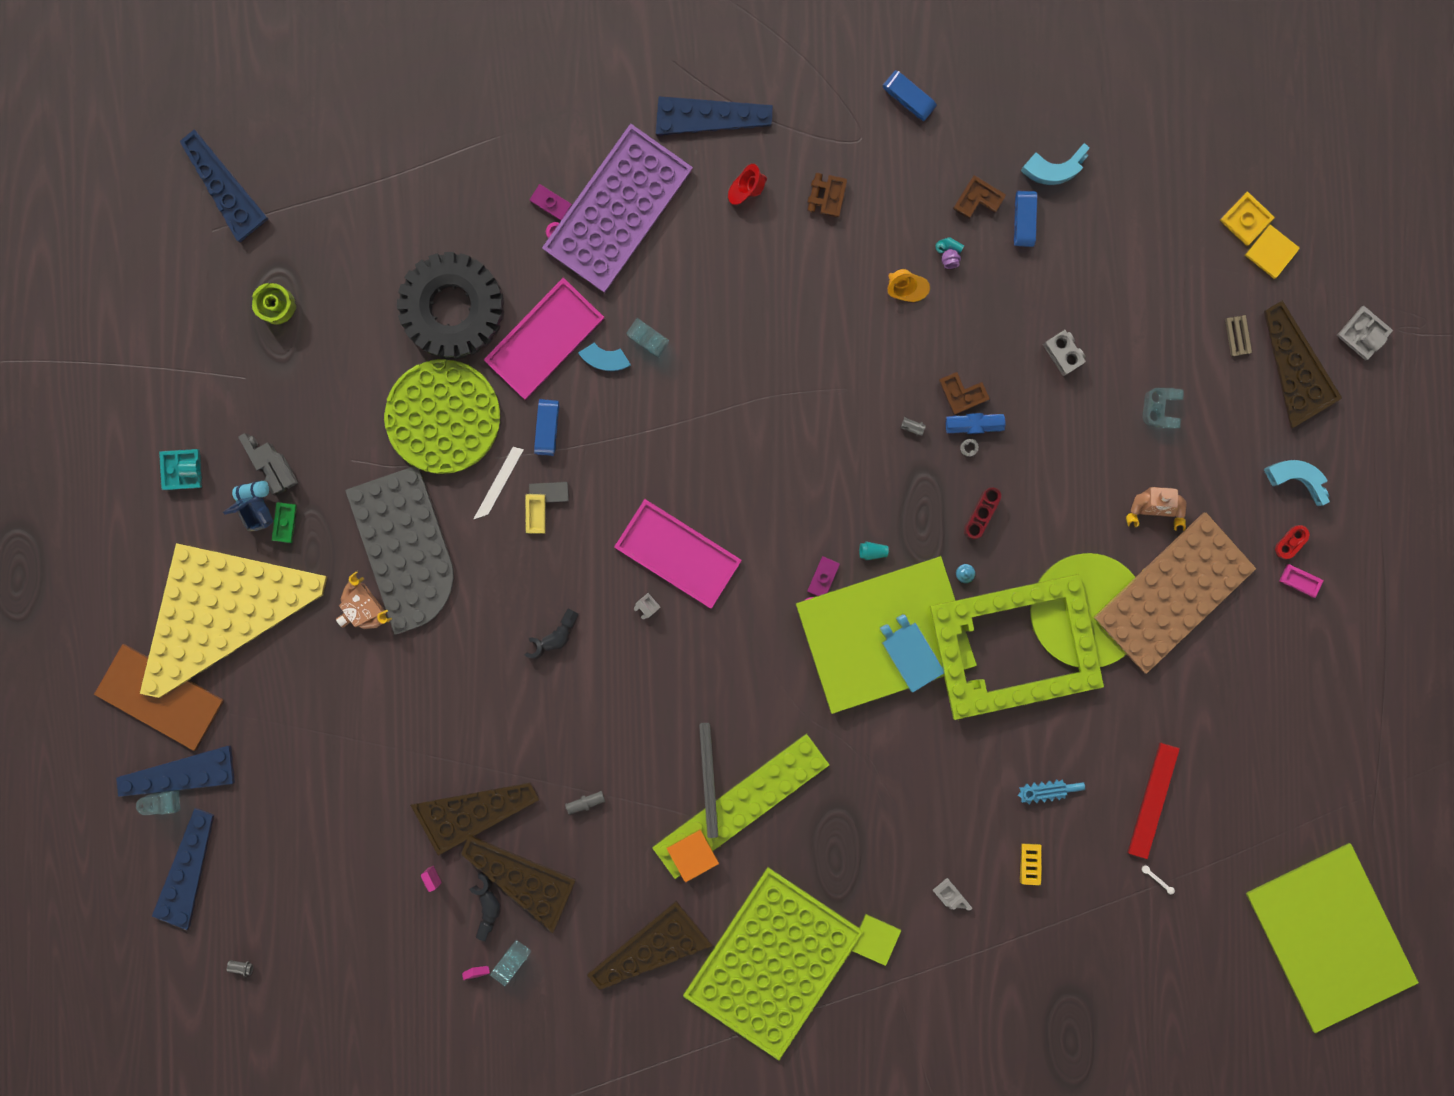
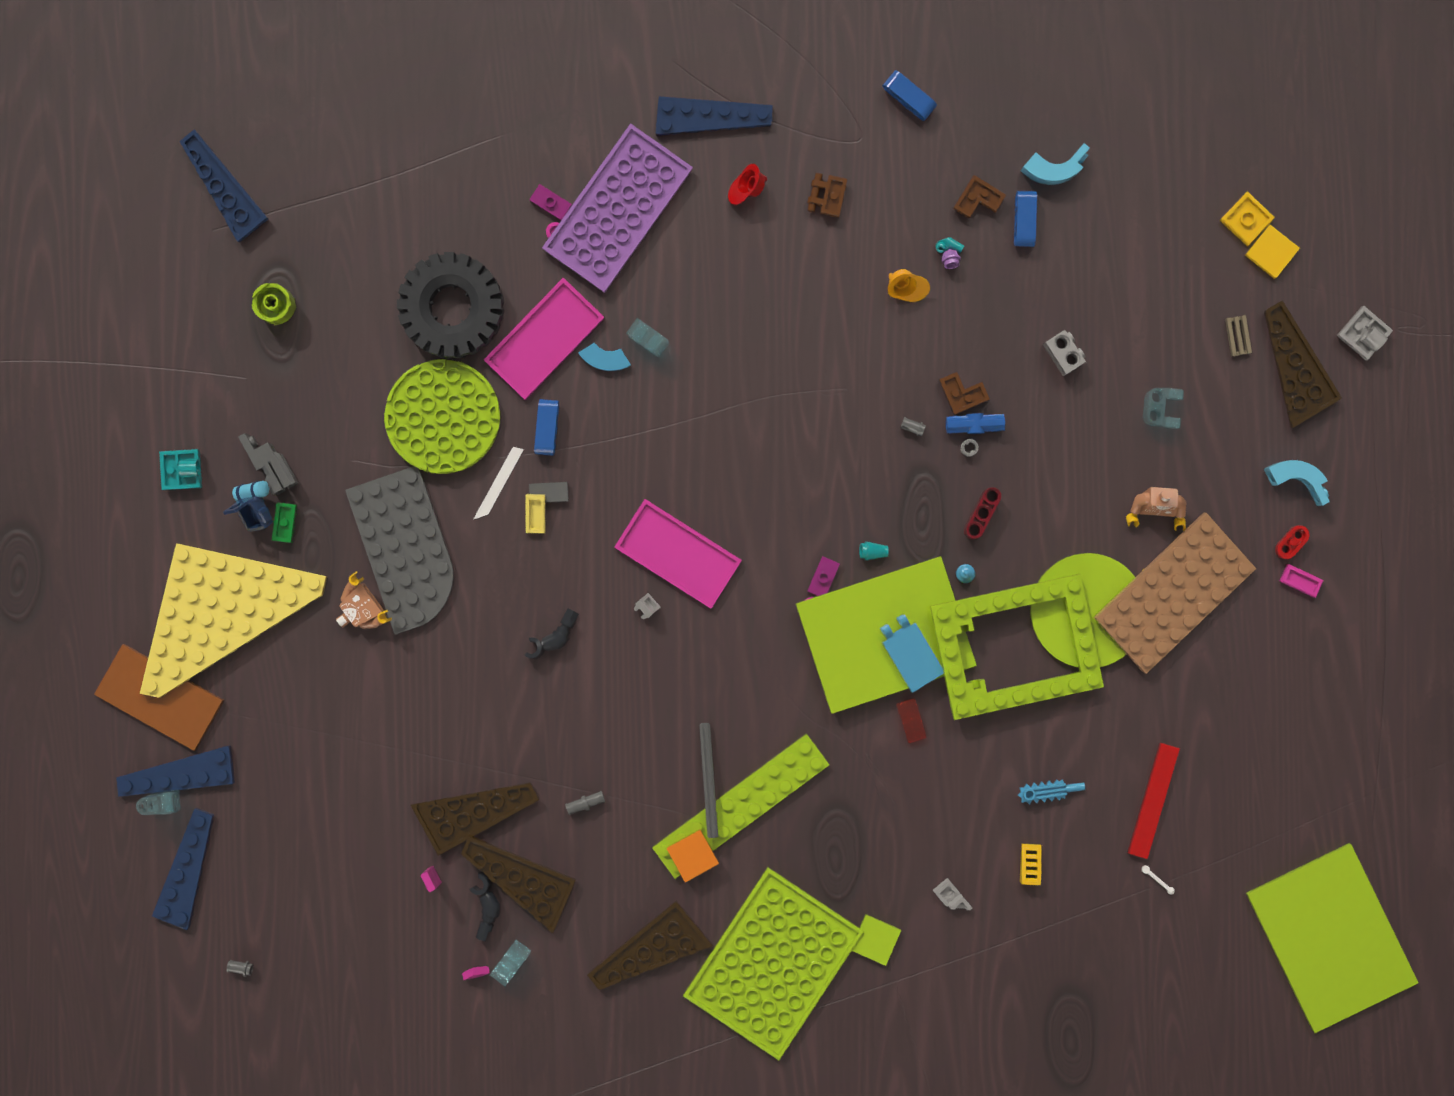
(911, 720): none -> clear red slope

